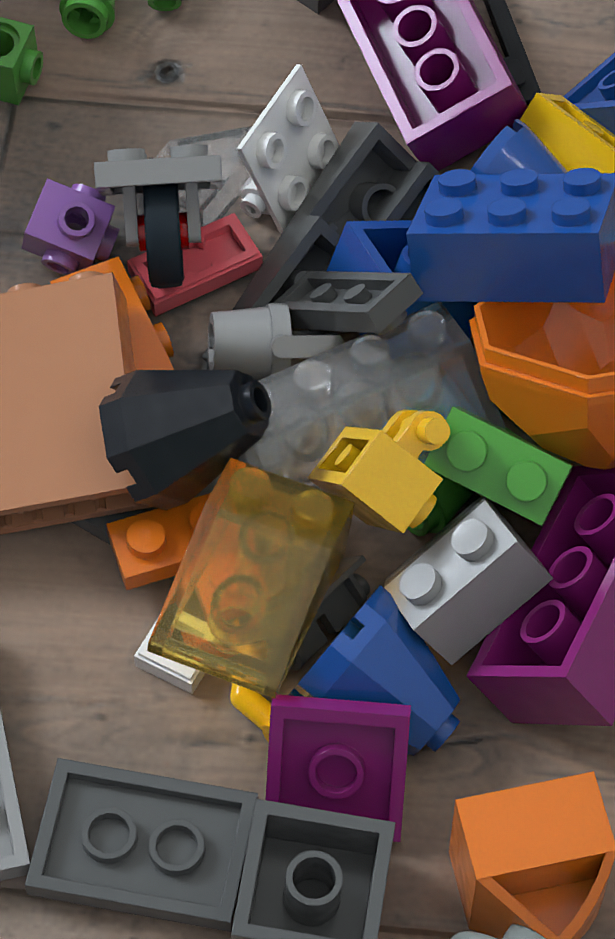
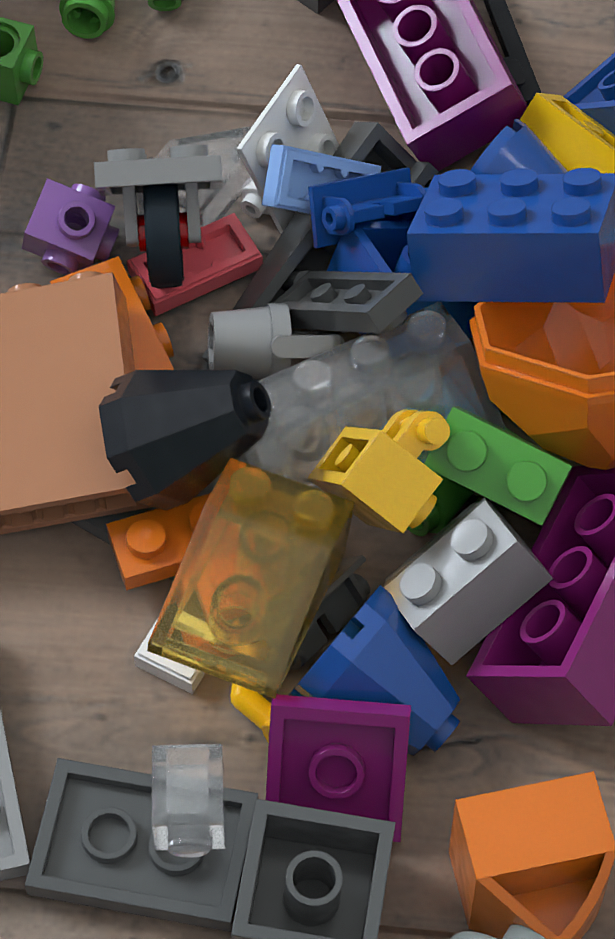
(188, 799): none -> clear brick
(295, 169): none -> light blue plate
(371, 197): none -> blue hinge

